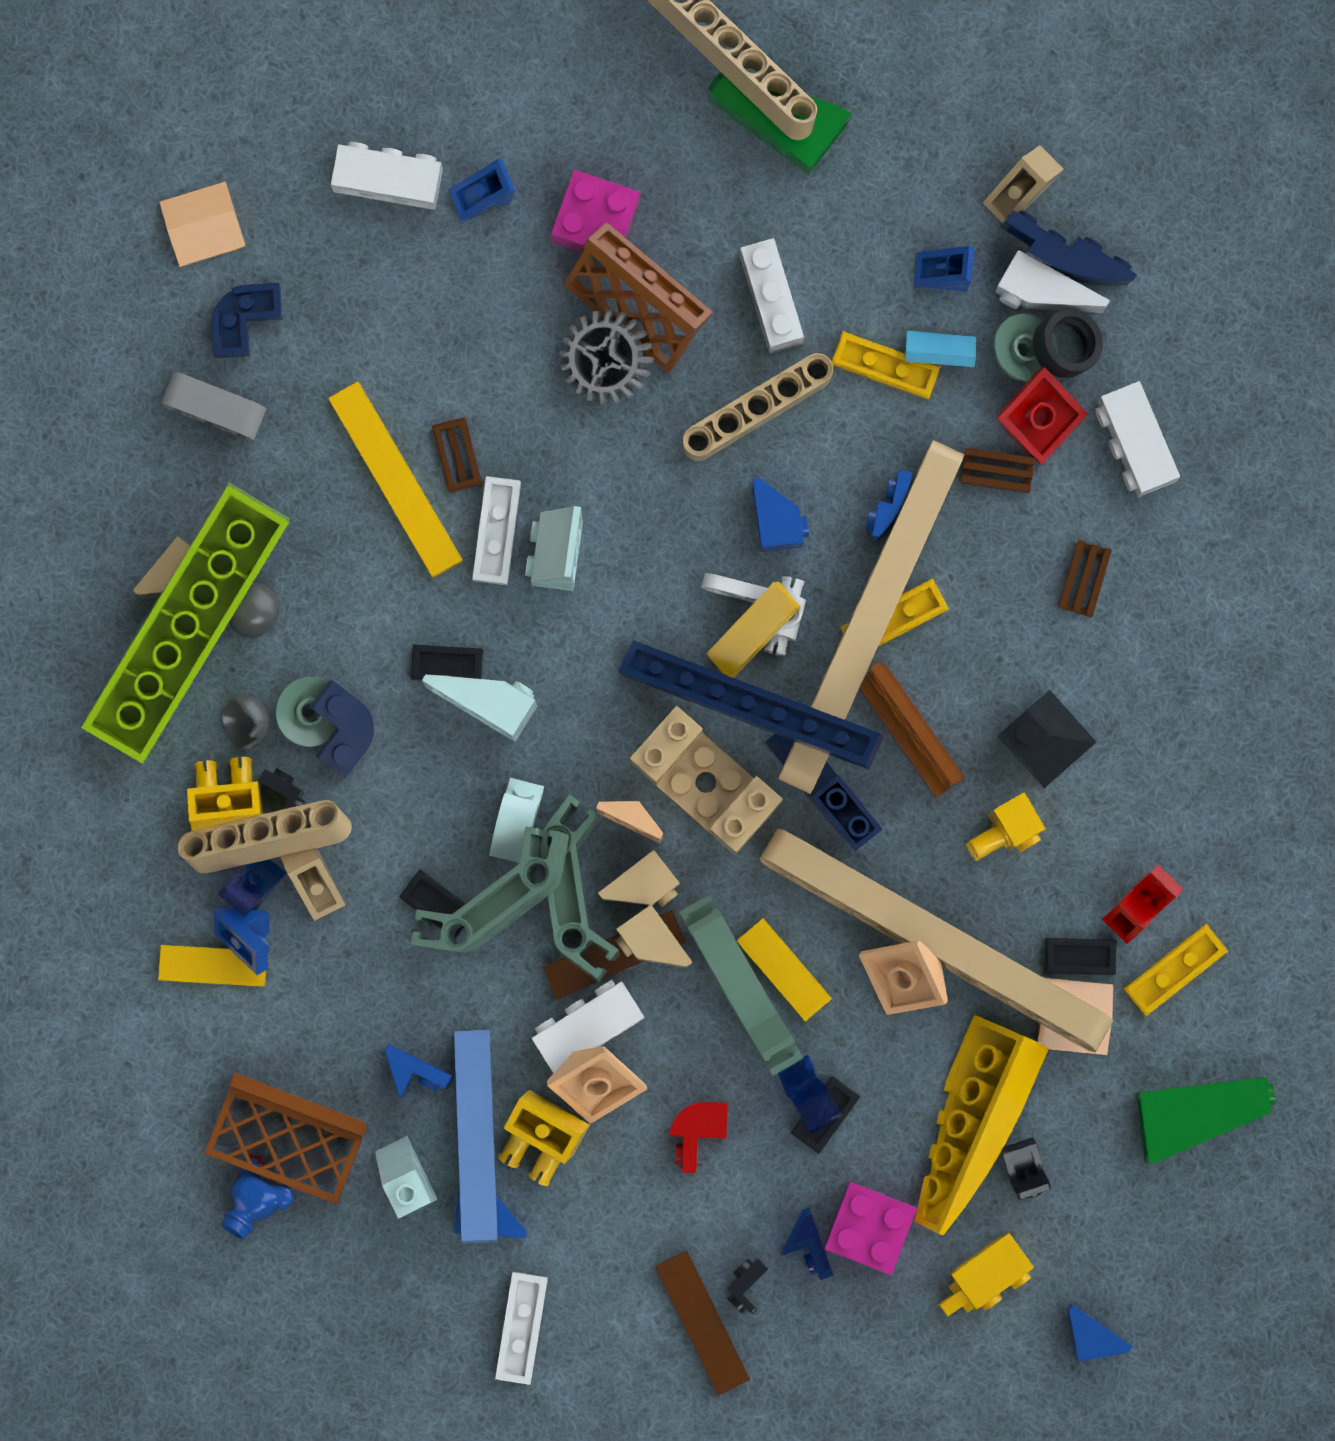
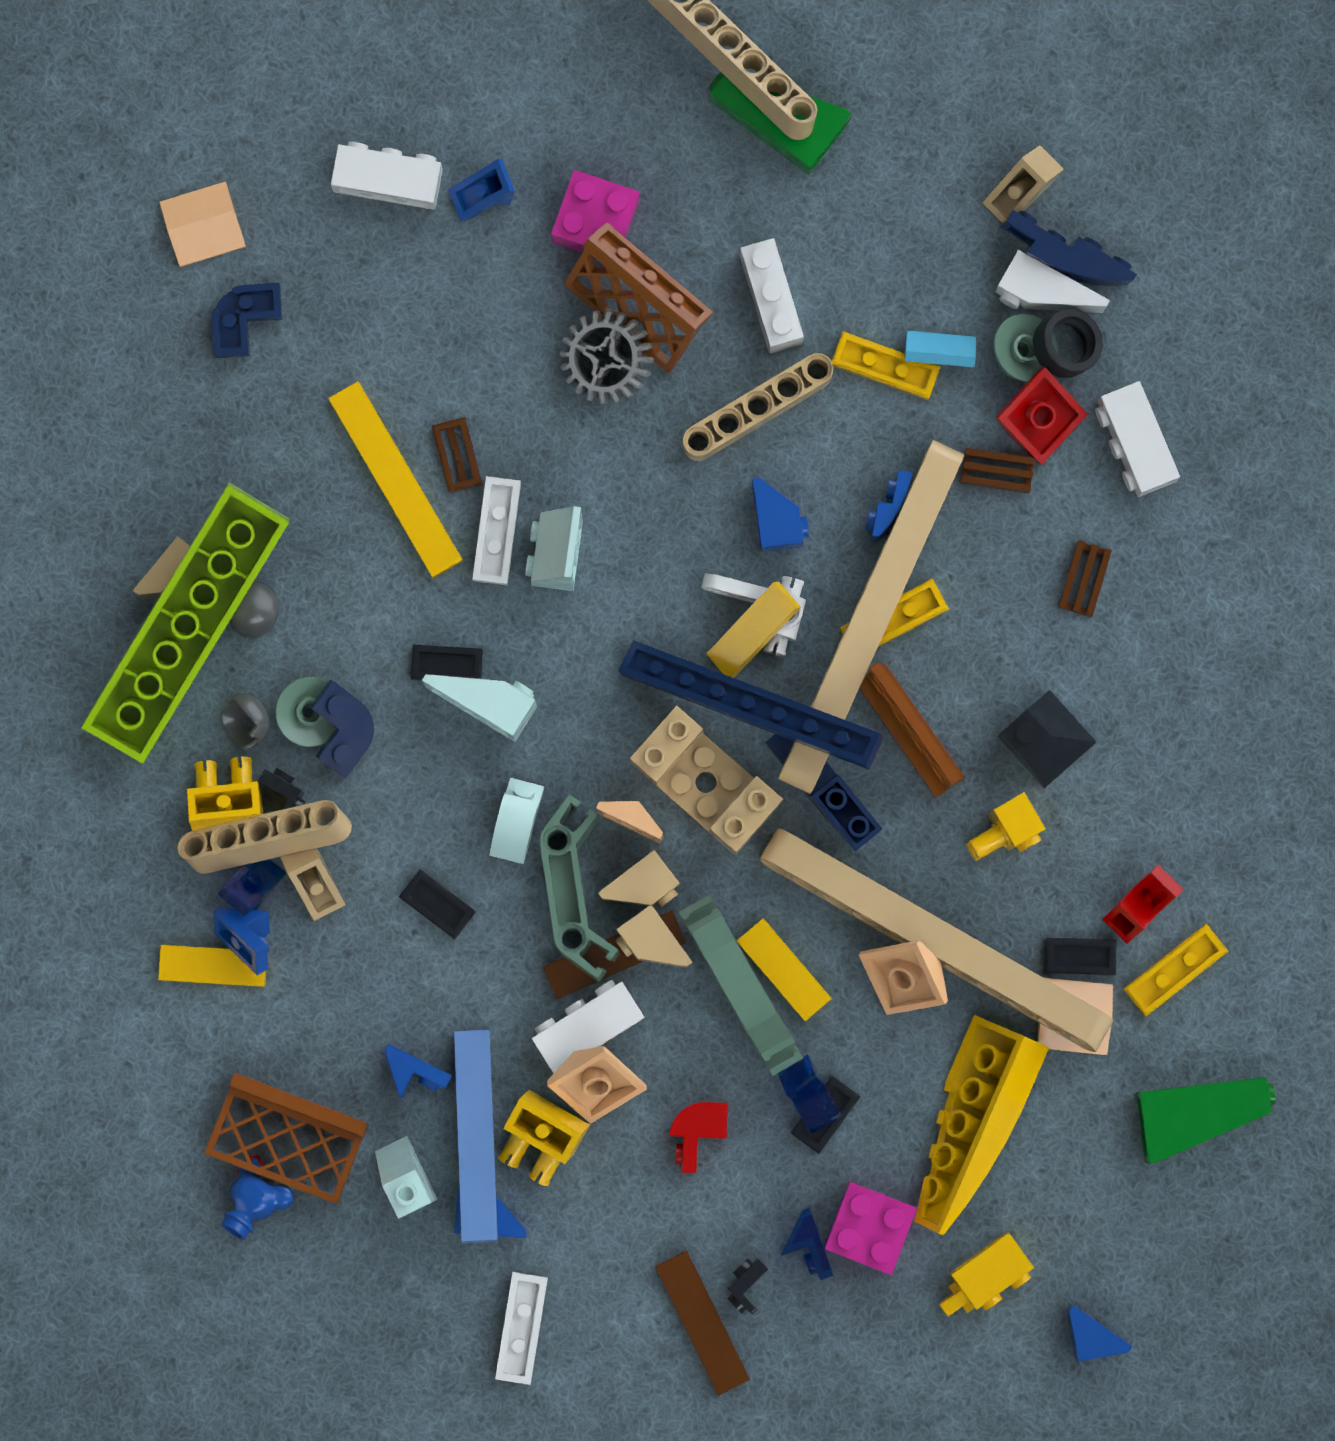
(210, 403): light grey beam -> none
(501, 901): sand green piece -> none
(944, 268): blue slope -> none
(1025, 1169): black bracket -> none

